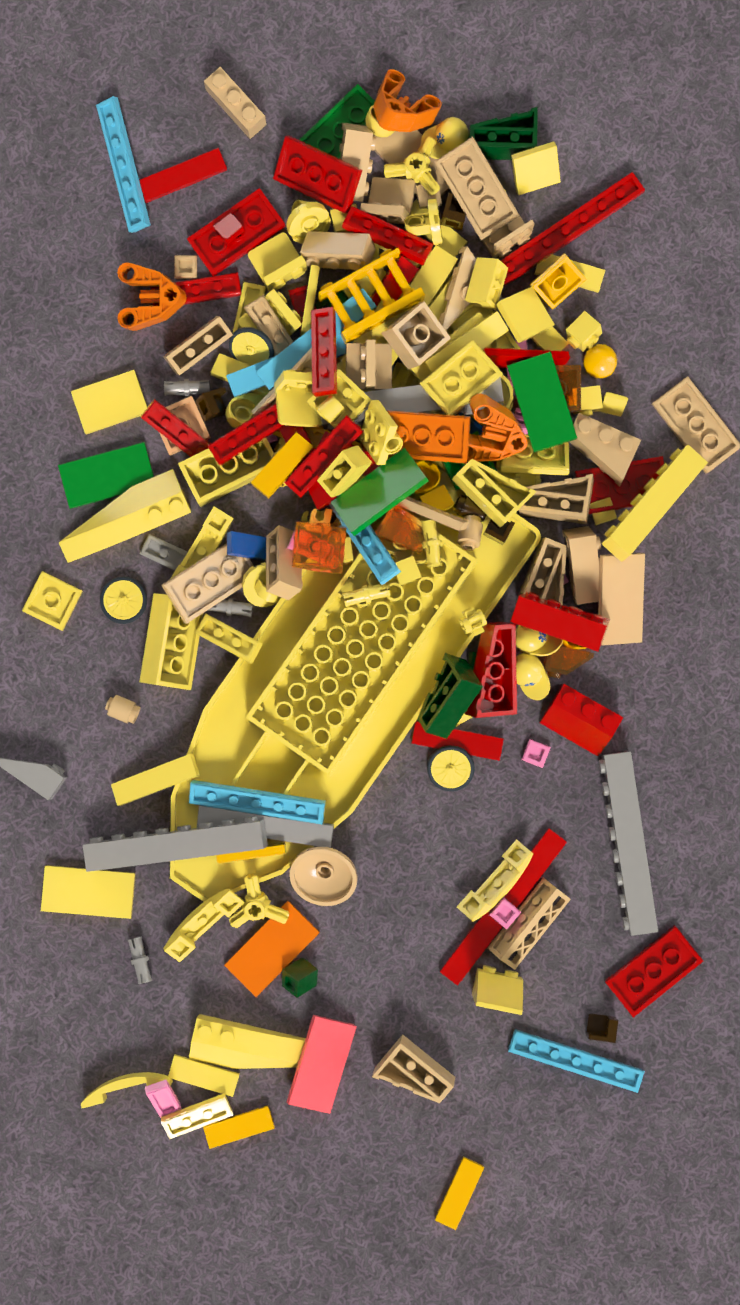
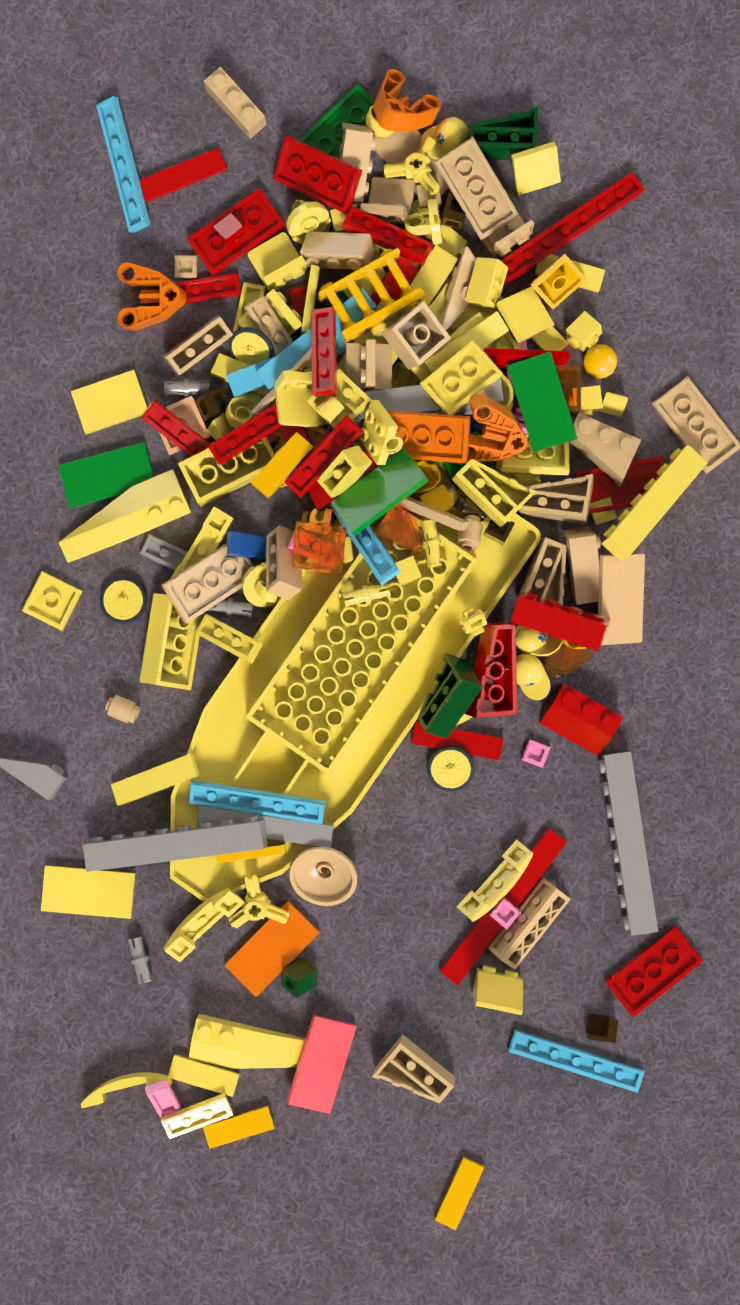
(219, 427): none -> light yellow slope

